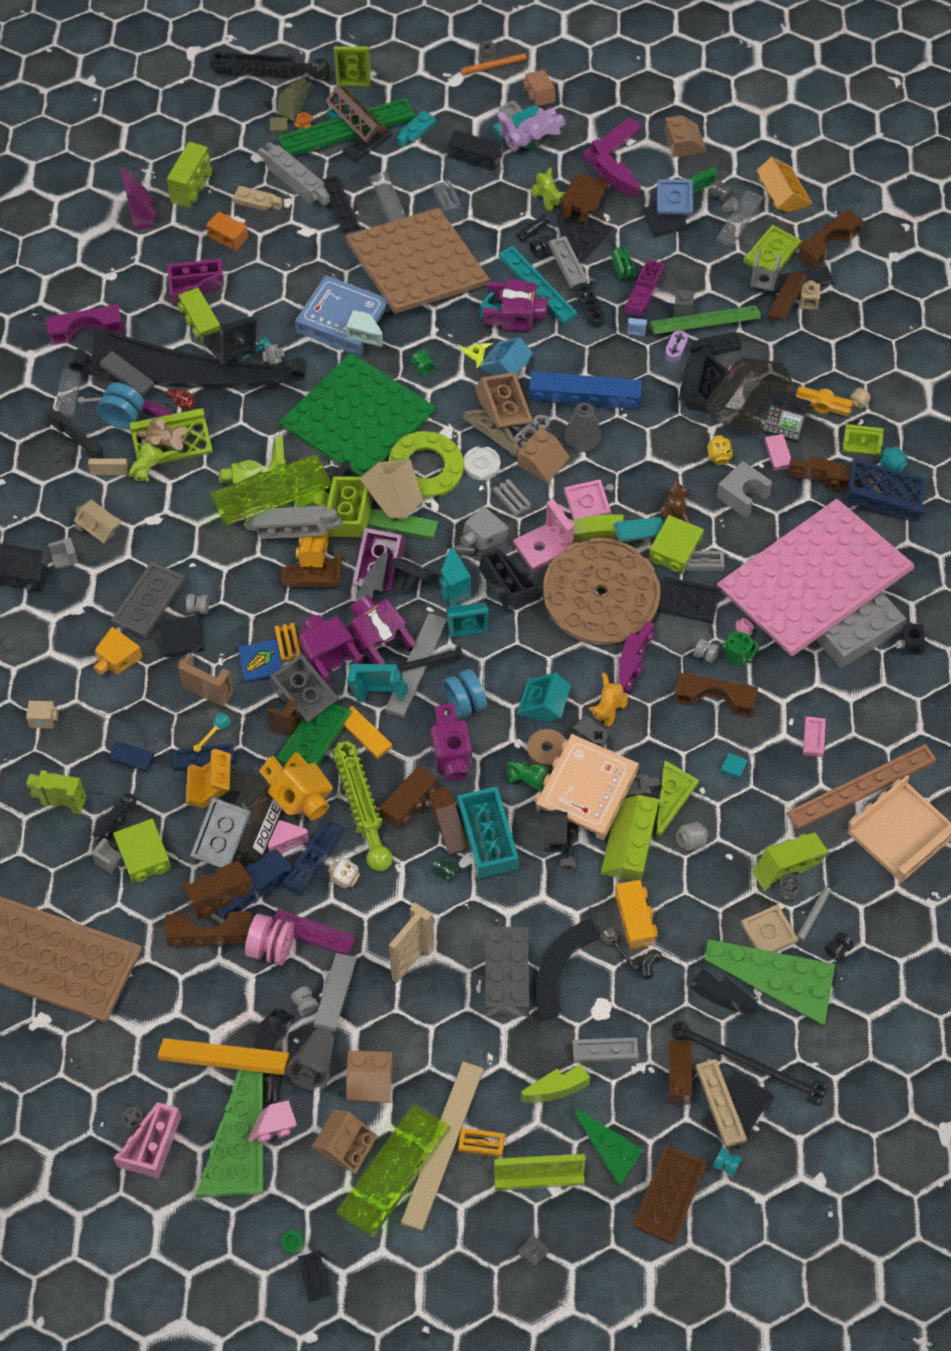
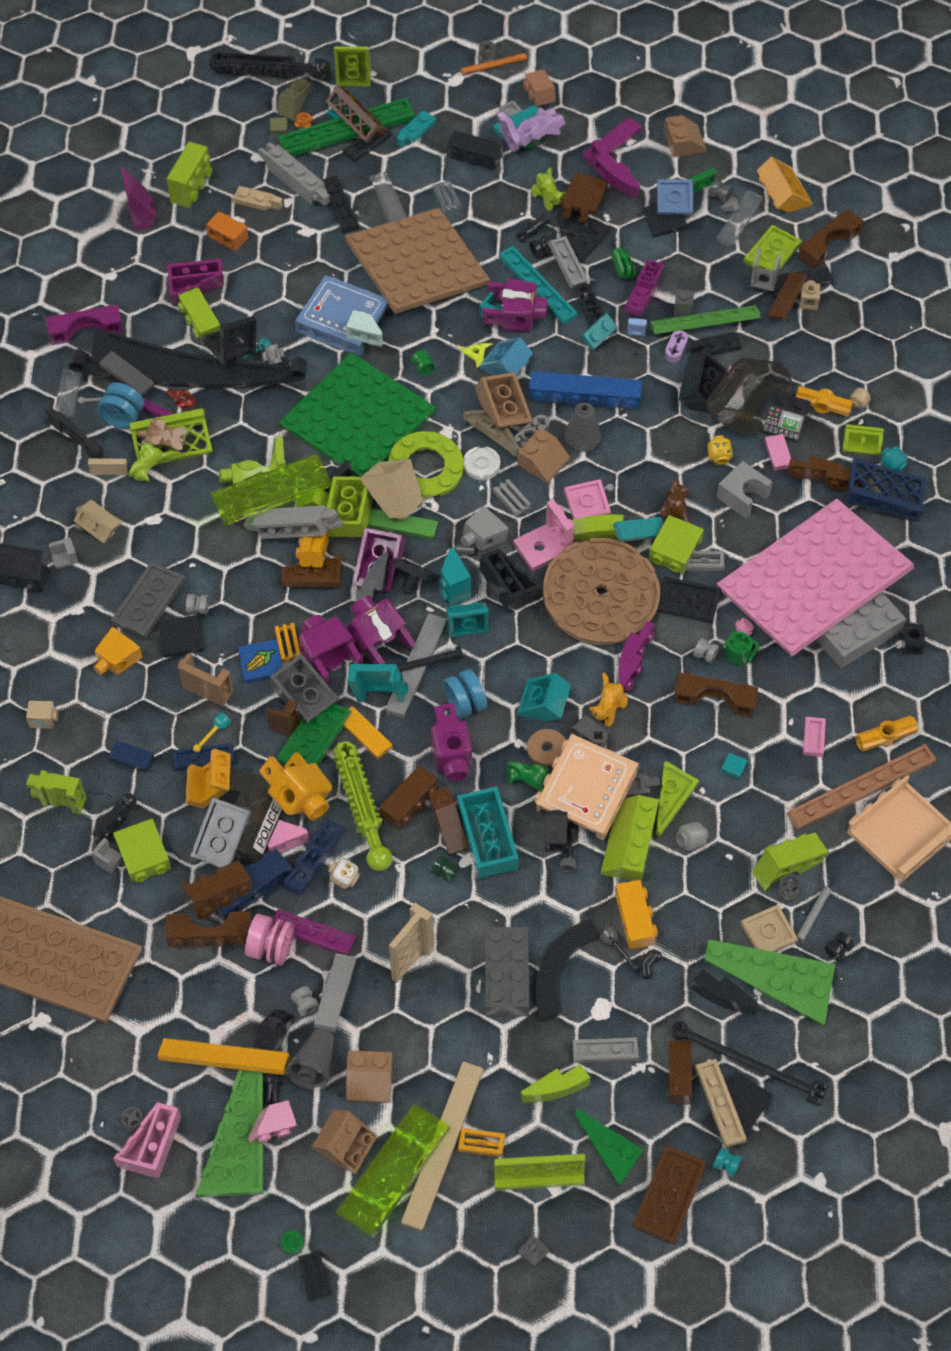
(598, 331): none -> teal plate
(897, 729): none -> light orange piece

